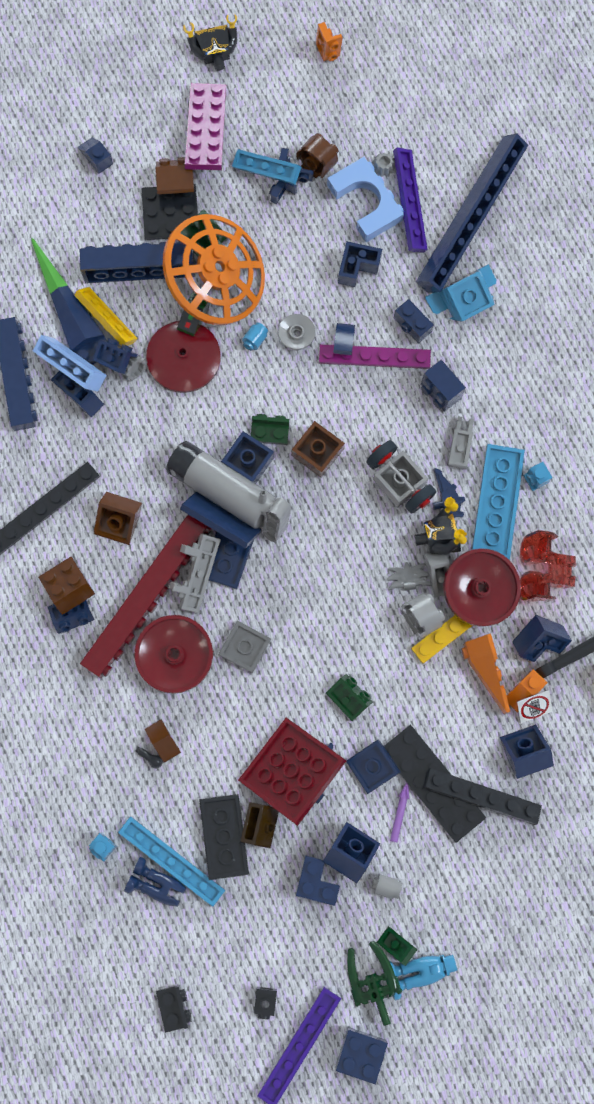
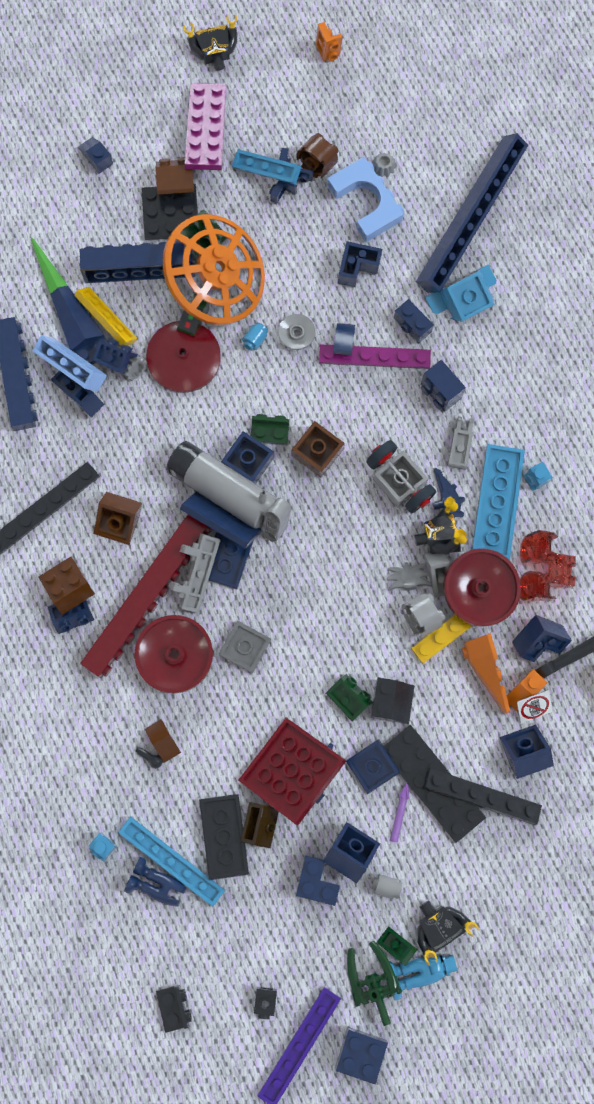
(392, 700): none -> black slope
(410, 200): dark purple plate -> none
(440, 928): none -> black torso

